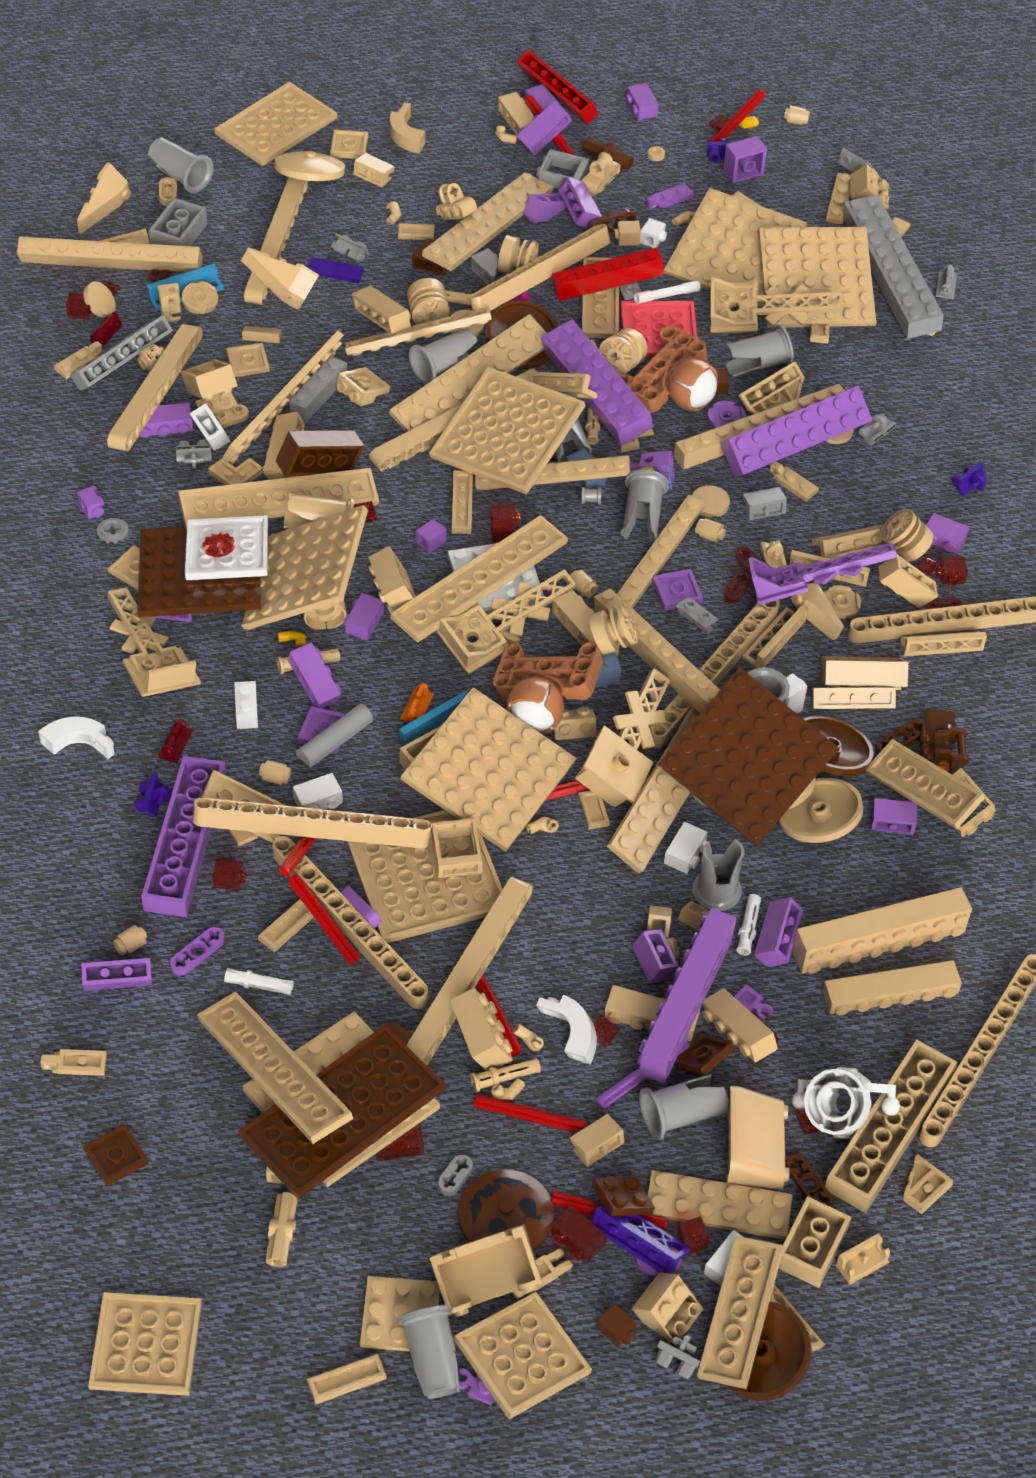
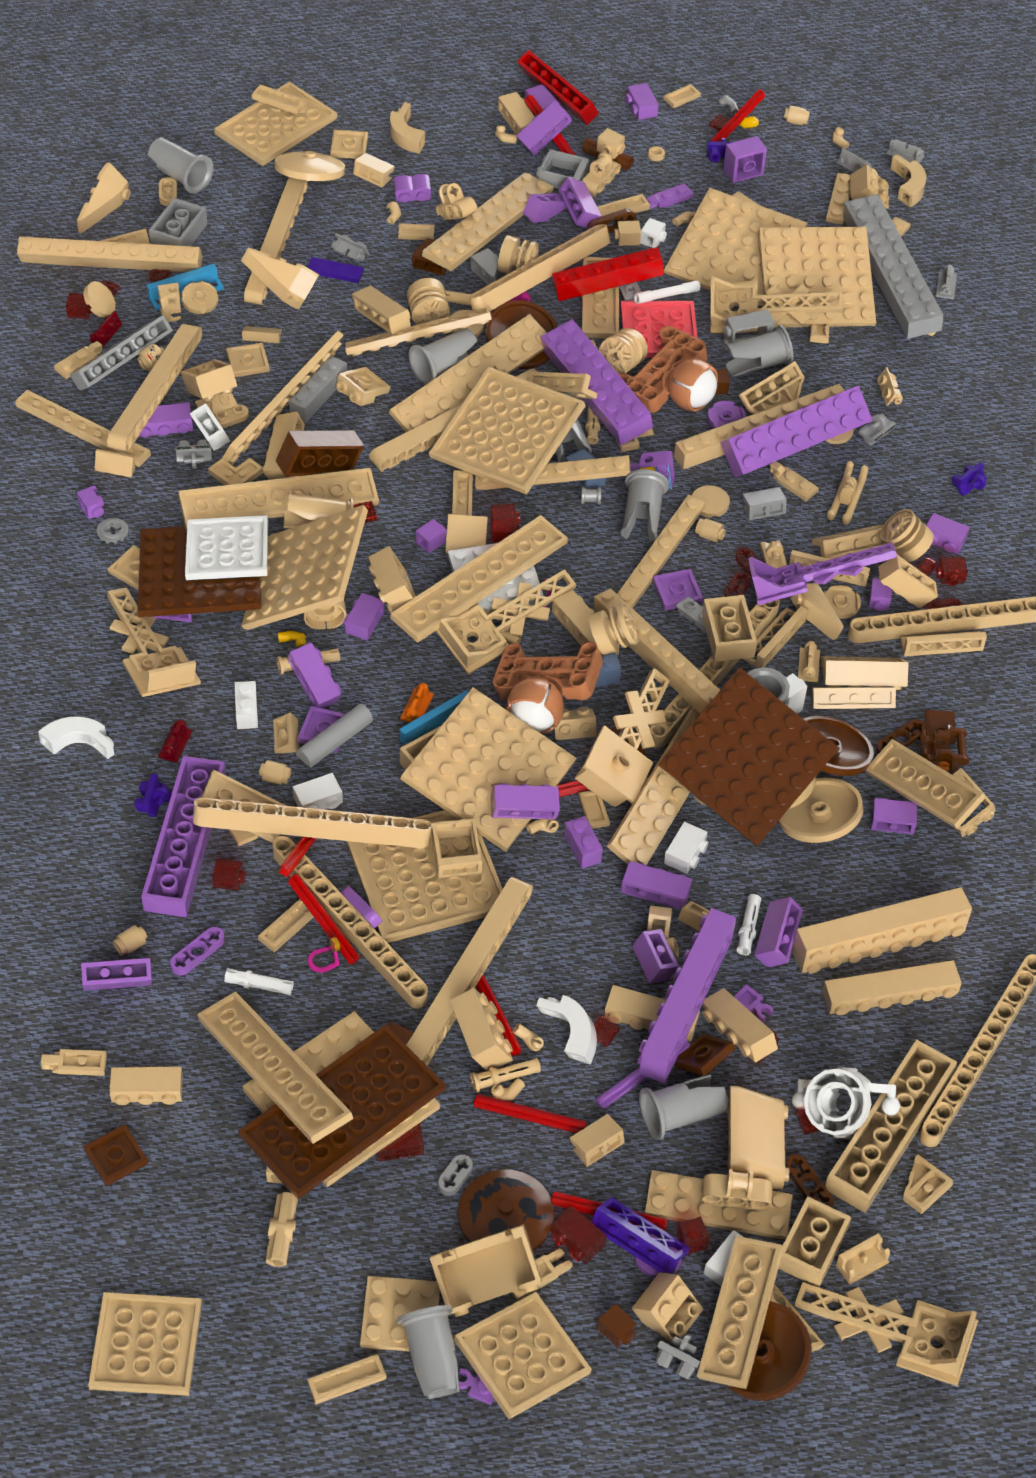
(75, 424): none -> tan plate
(114, 463): none -> tan slope
(146, 1085): none -> tan brick
(225, 548): clear red gear -> none
(278, 99): none -> tan plate
(286, 734): none -> tan slope
(334, 946): none -> dark pink piece
(412, 188): none -> medium lavender brick
(465, 531): none -> tan tile
(525, 801): none -> medium lavender brick
(583, 842): none -> medium lavender brick
(584, 583): tan brick -> none
(611, 143): none -> tan brick
(623, 1196): reddish brown plate -> none
(636, 204): none -> tan plate
(656, 885): none -> medium lavender brick
(682, 96): none -> tan tile
(726, 100): none -> light grey arm
(728, 865): light grey piece -> none
(729, 628): none -> tan brick
(737, 1191): none -> tan beam
(760, 319): none -> light grey window
(809, 662): none -> tan hinge
(838, 138): none -> tan arm
(848, 493): none -> tan piece
(879, 596): none -> medium lavender brick
(889, 387): none -> tan hinge
(910, 154): none -> light grey hinge
(914, 174): none -> tan arch
(927, 1324): none -> tan piece

